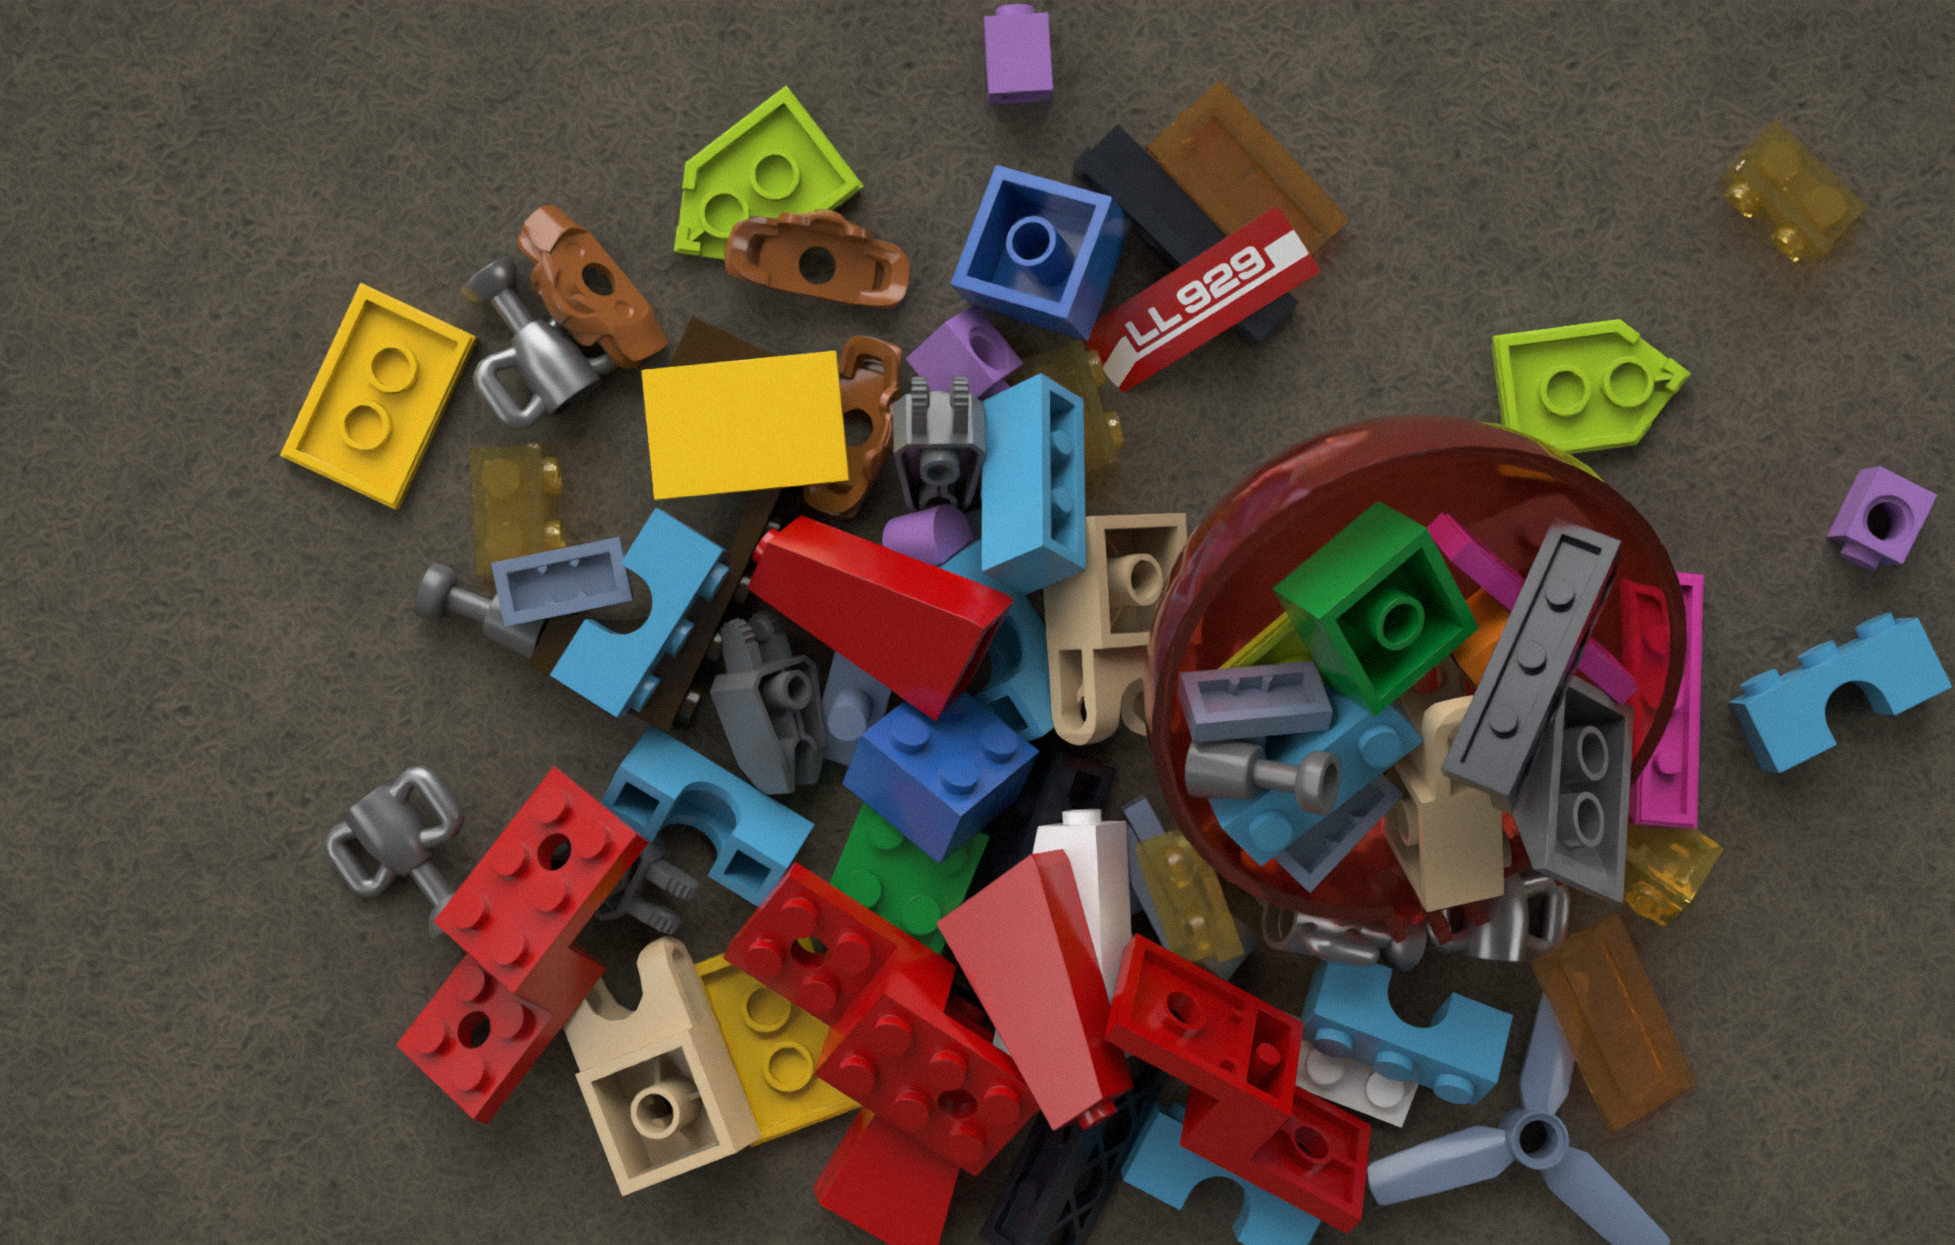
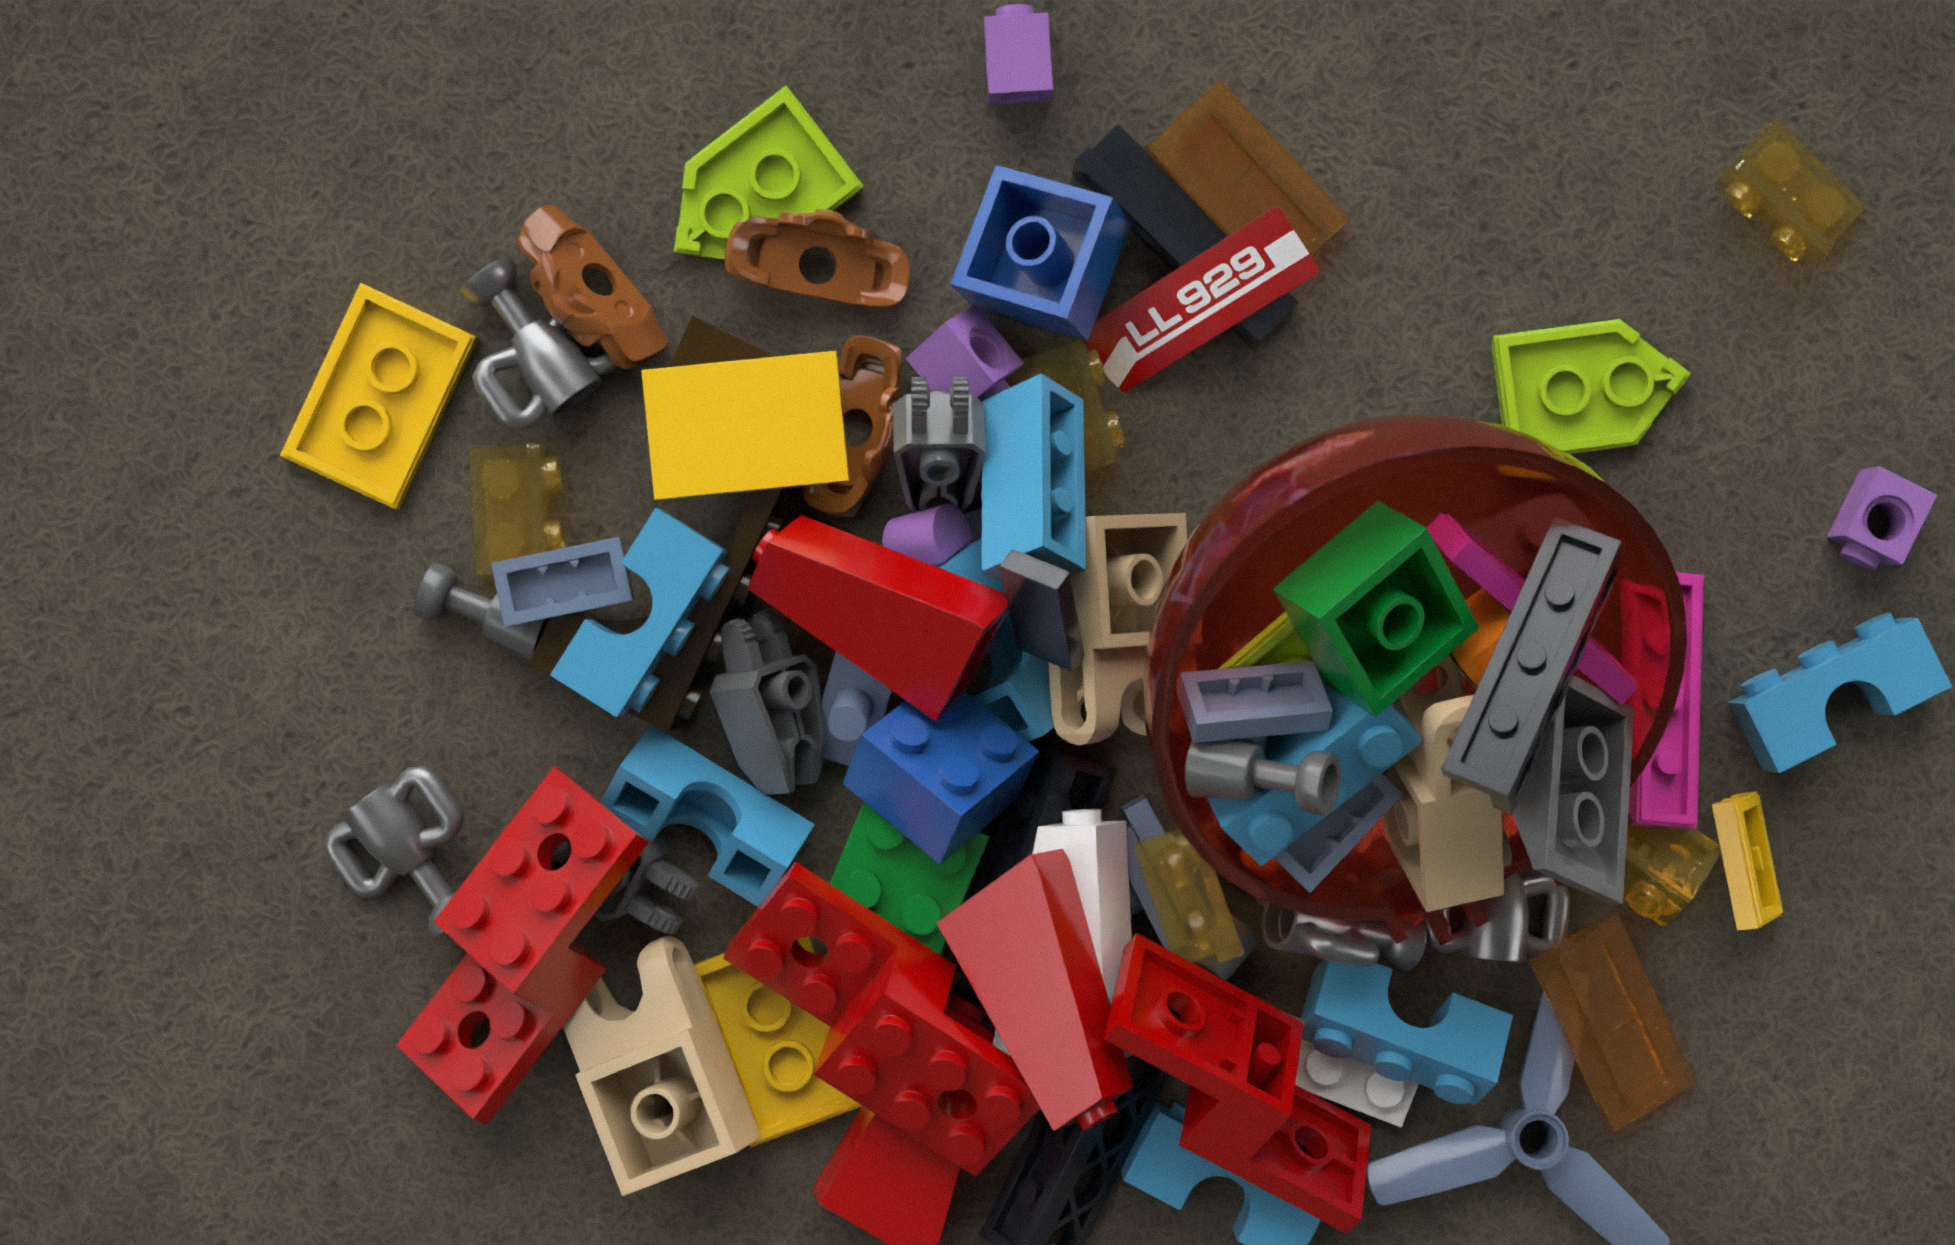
(1042, 610): none -> black tile
(1747, 860): none -> yellow tile

